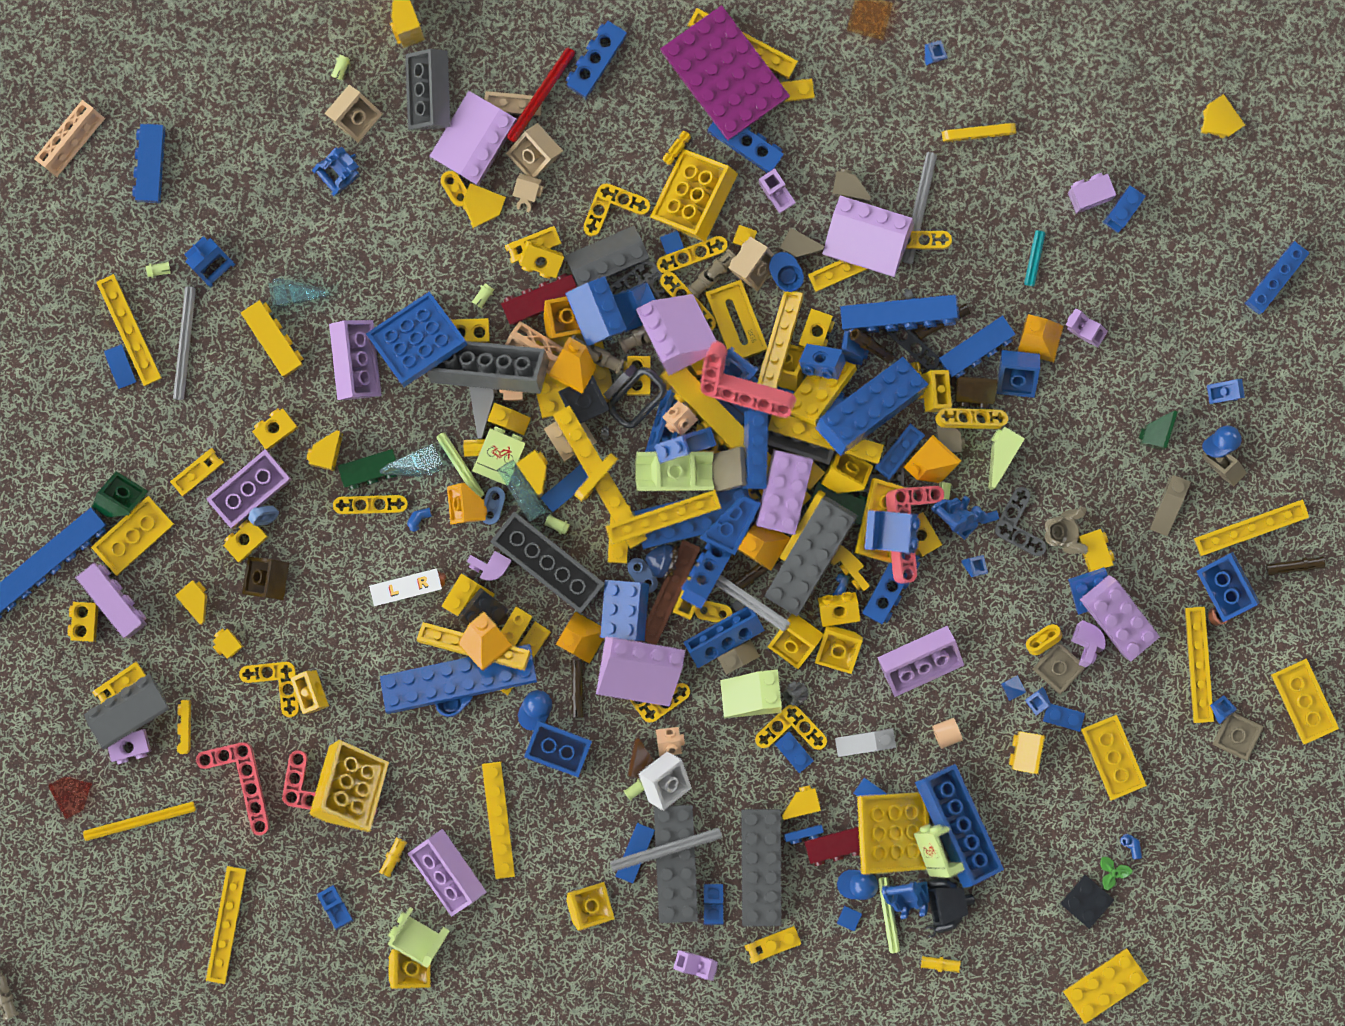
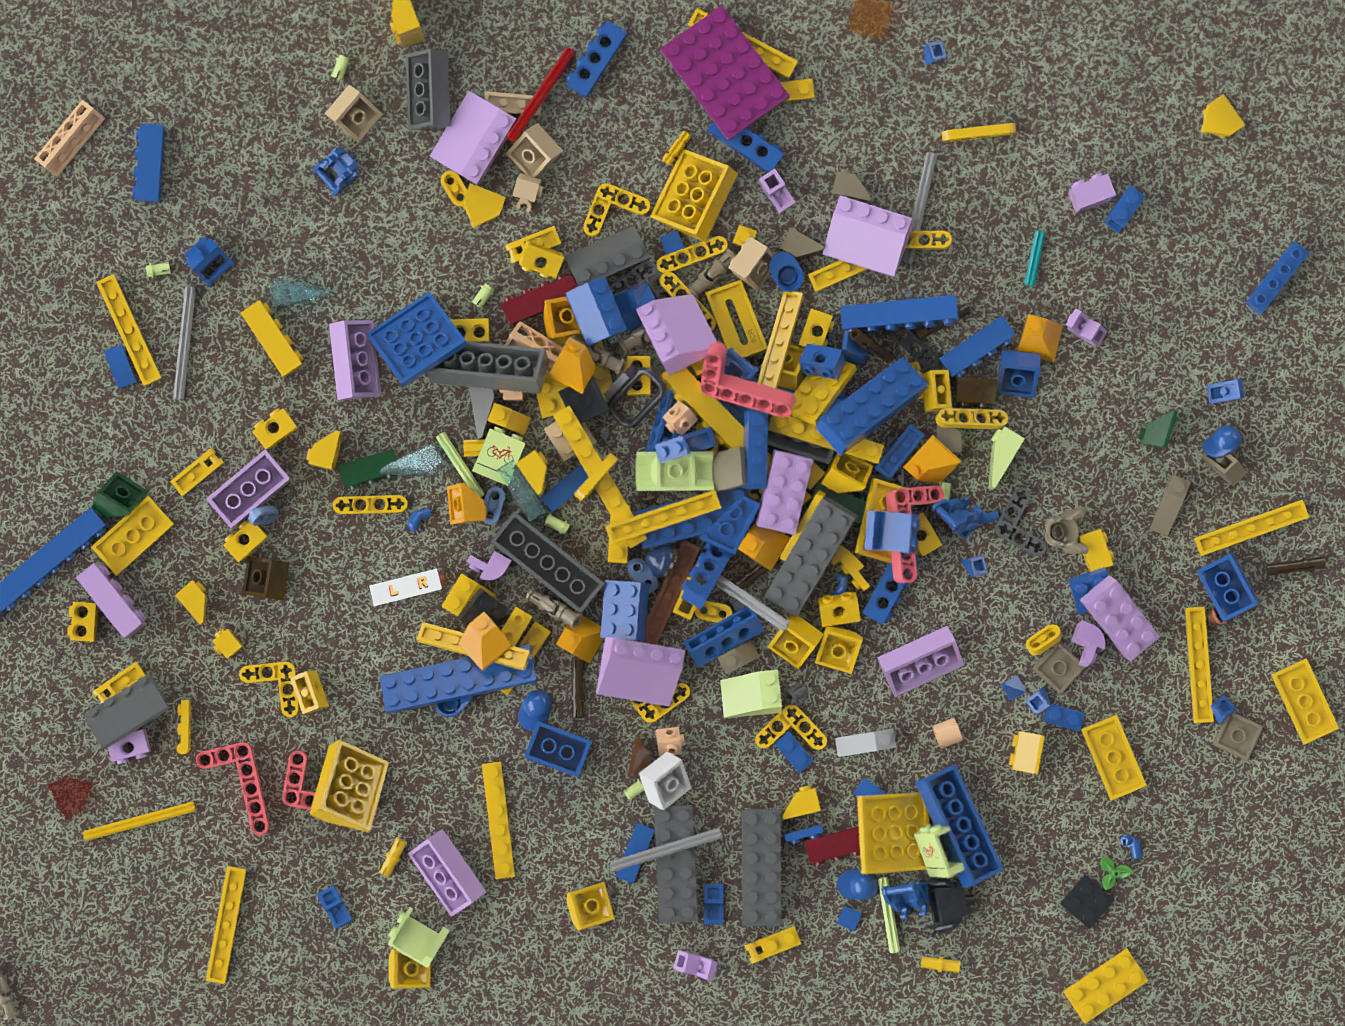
(553, 607): none -> dark tan piece

